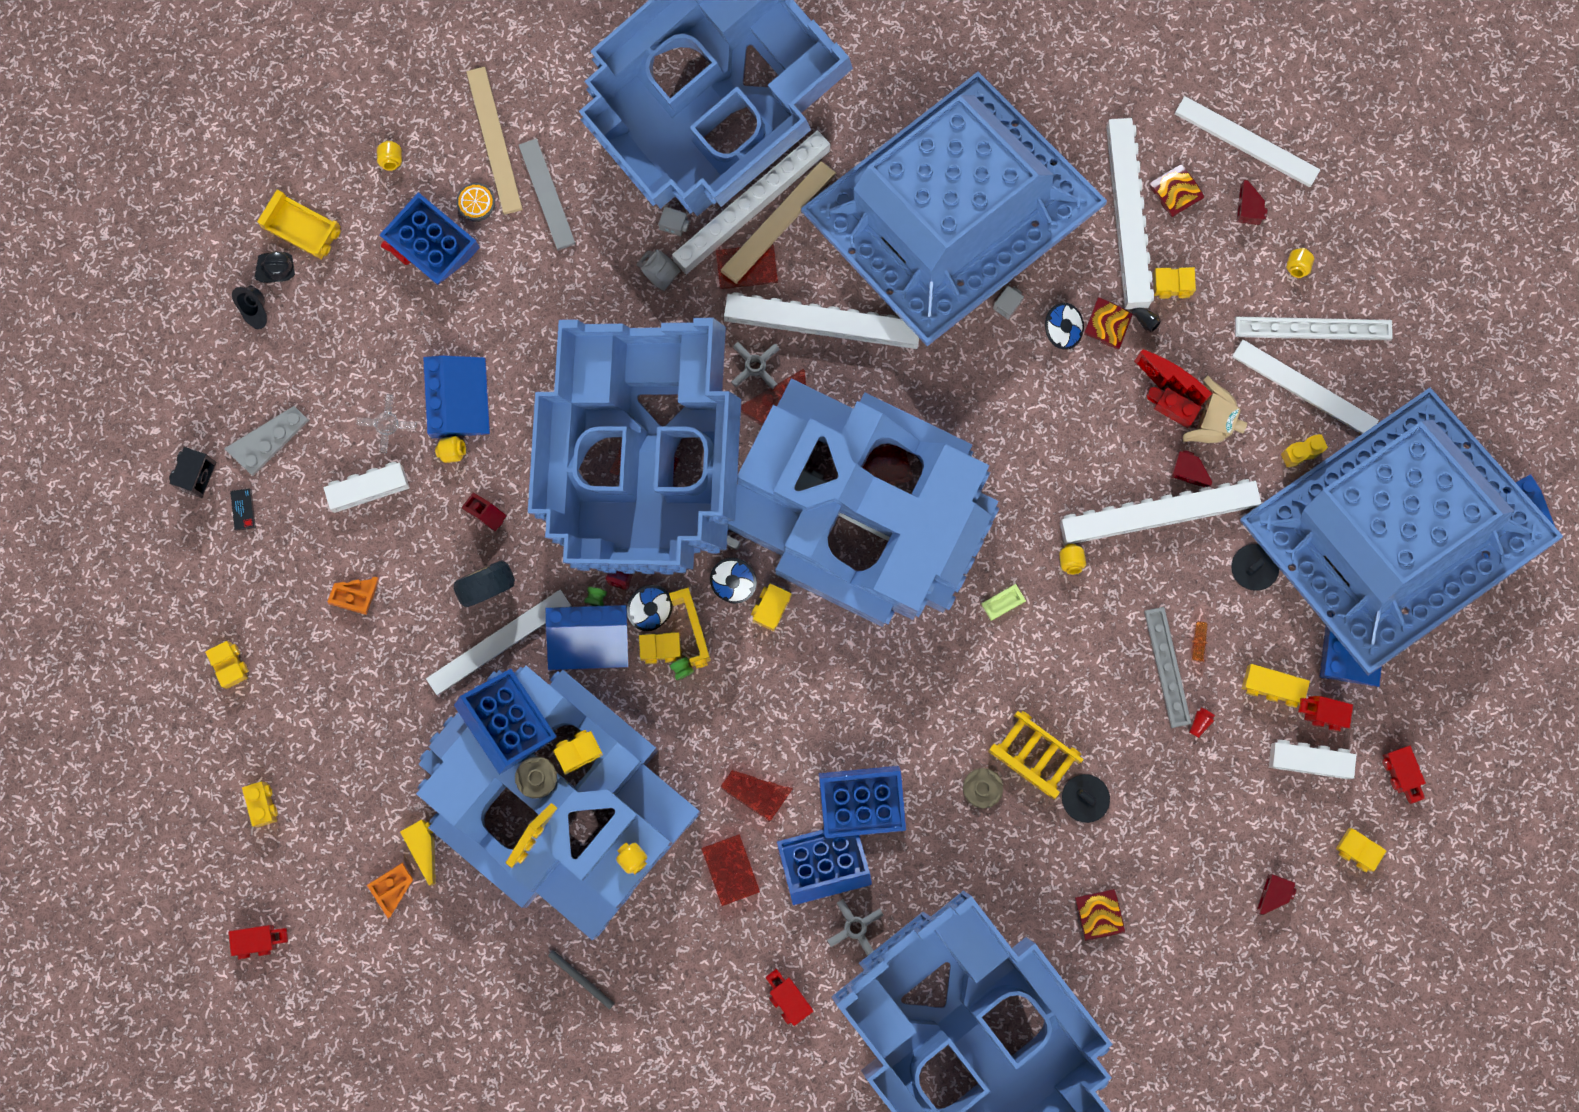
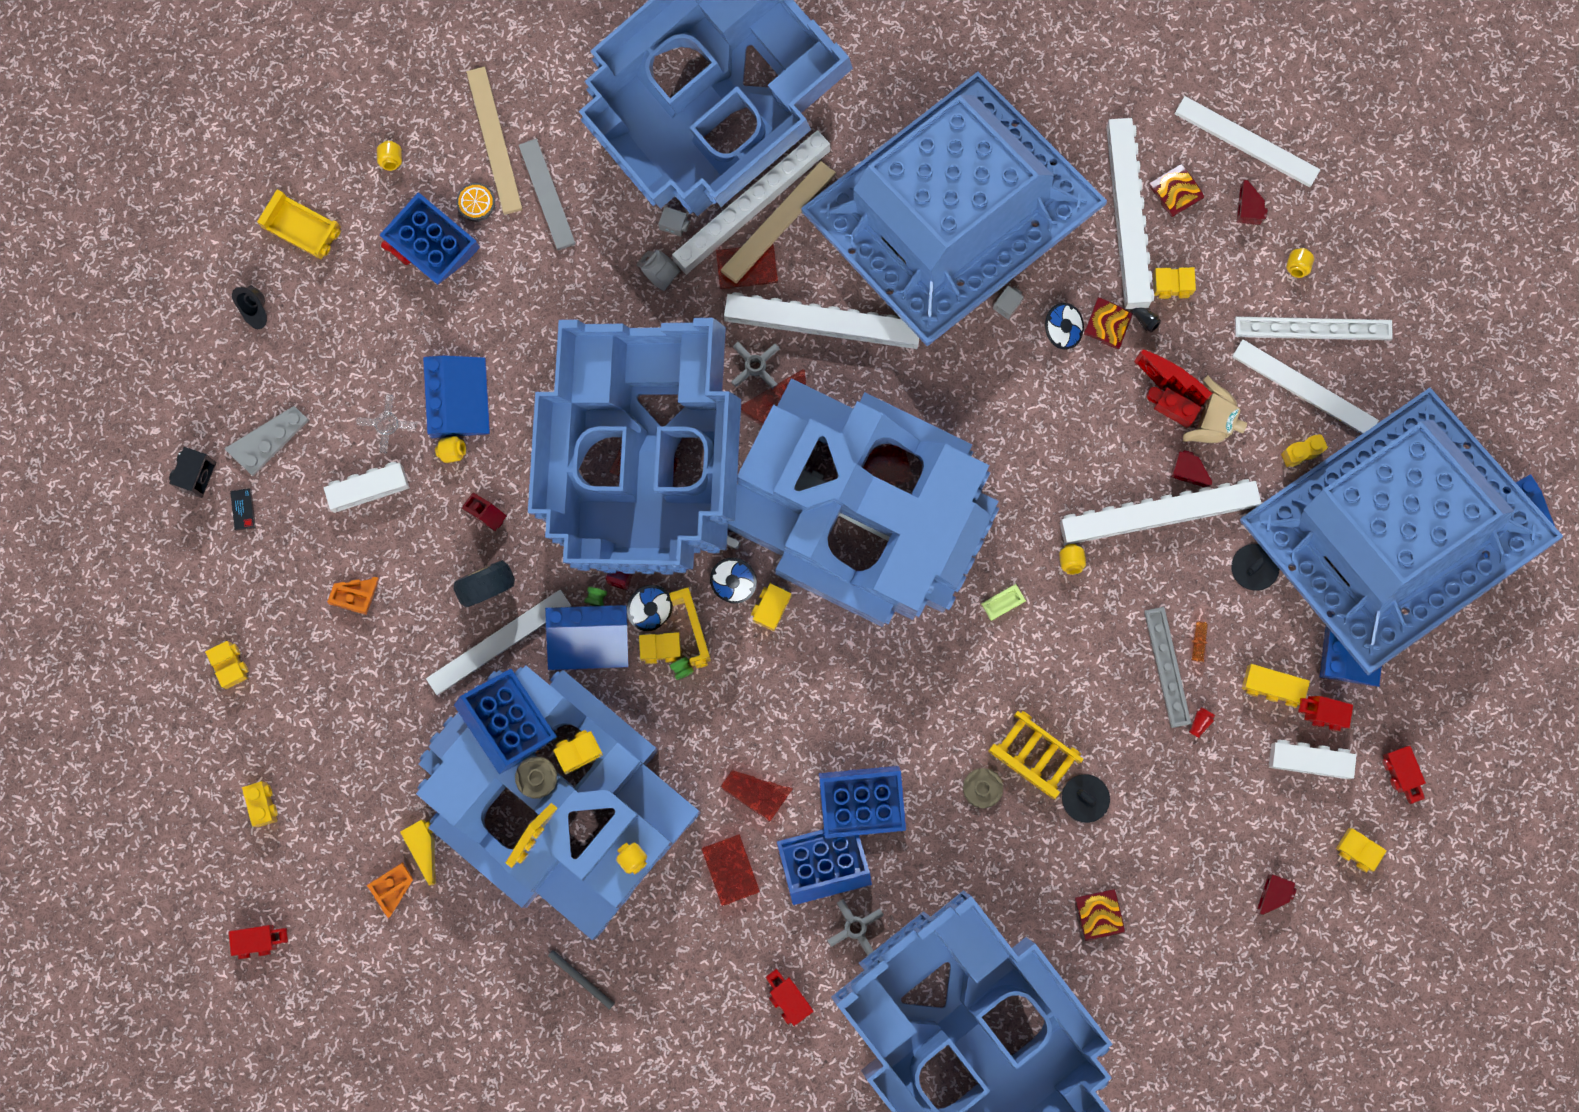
(274, 267): black piece -> none

